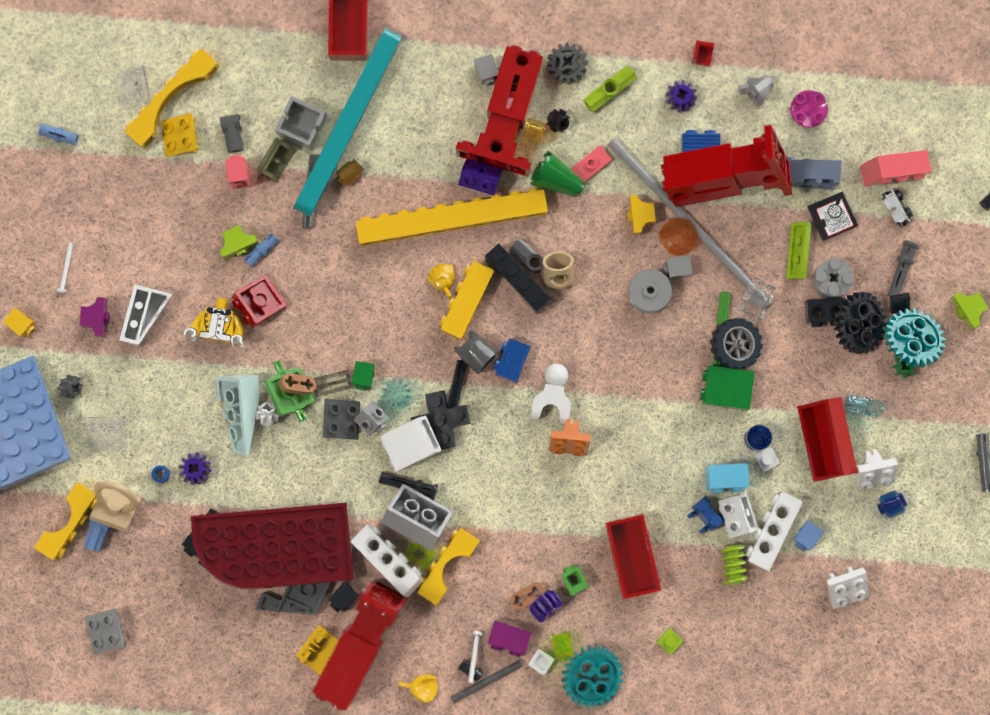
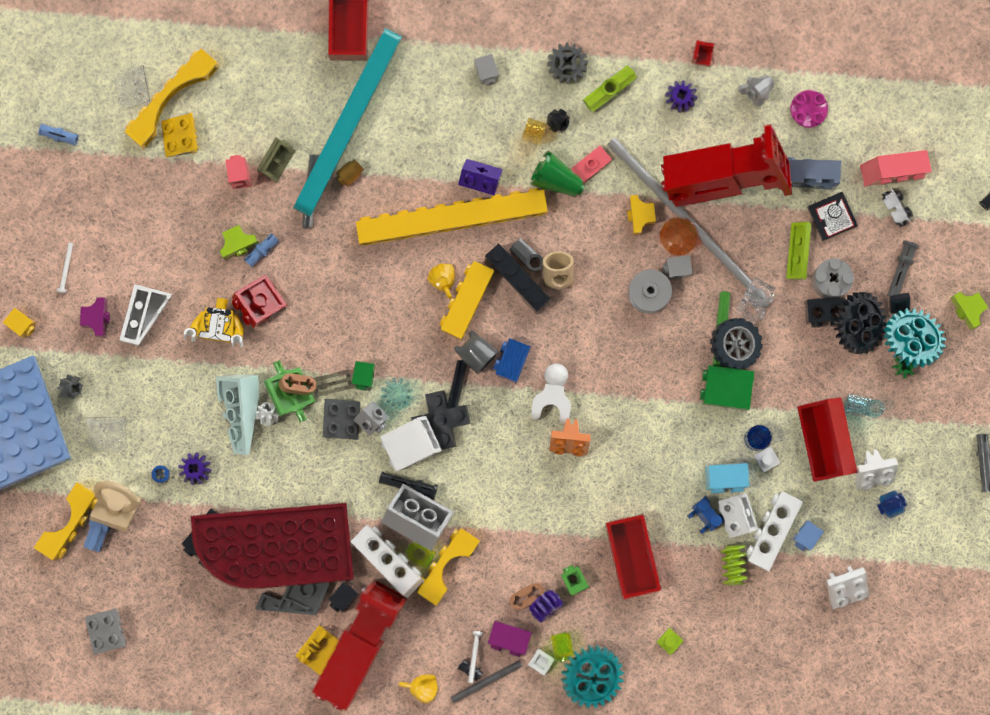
(232, 131): dark grey piece -> none
(302, 123): light grey piece -> none
(507, 113): red brick -> none
(692, 140): blue brick -> none

